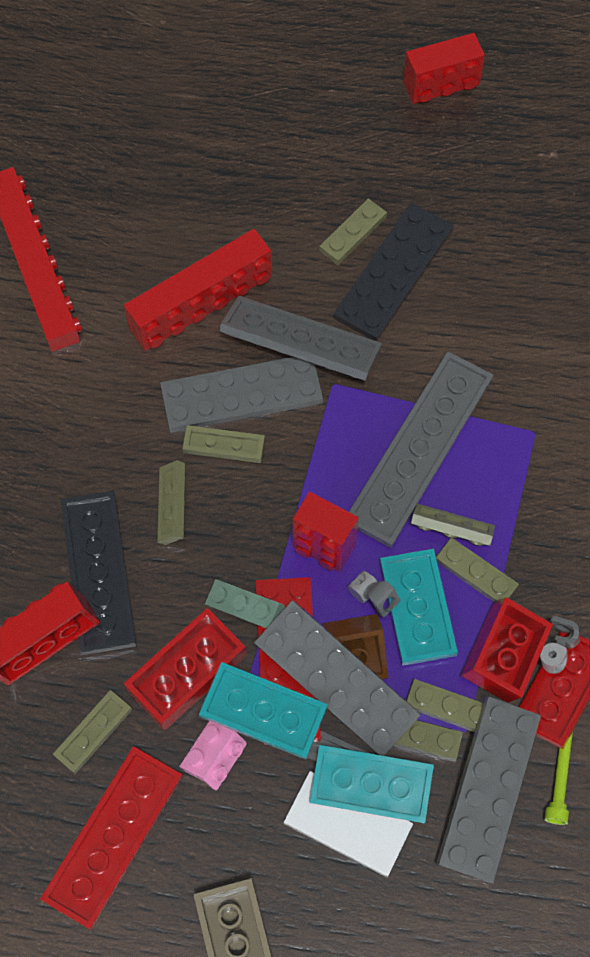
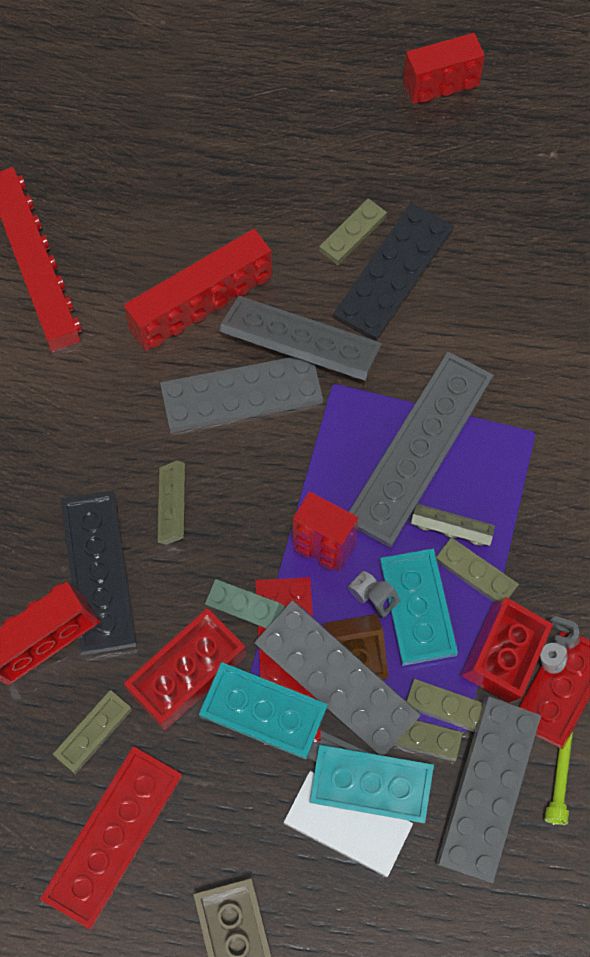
(213, 754): bright pink bracket -> none
(223, 444): olive plate -> none

